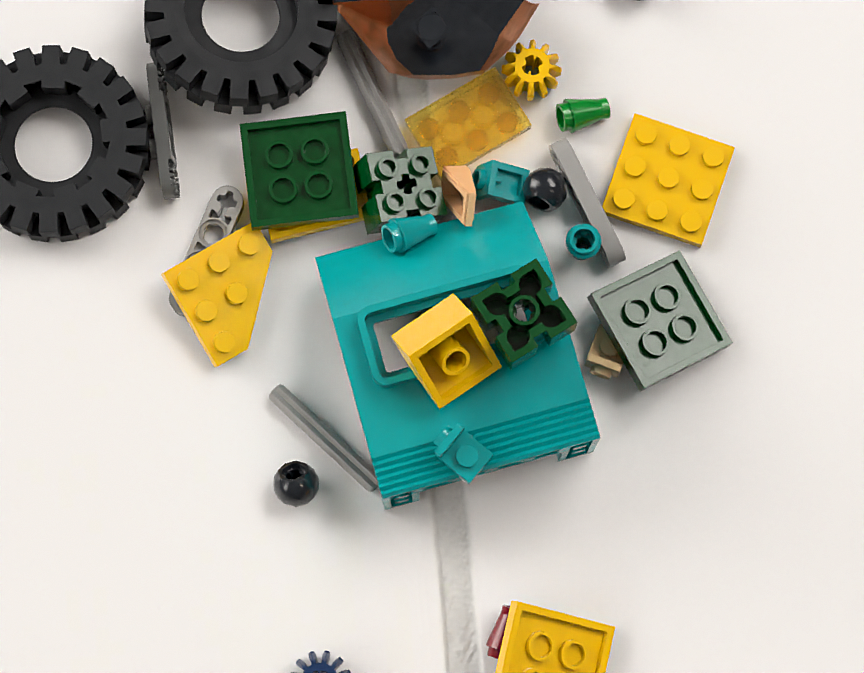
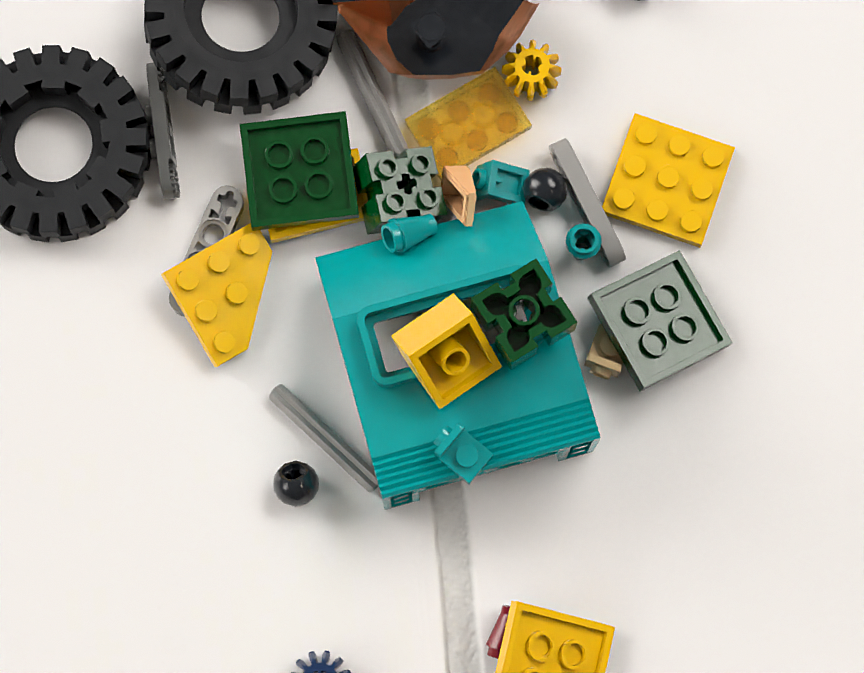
(579, 113): green cone -> none

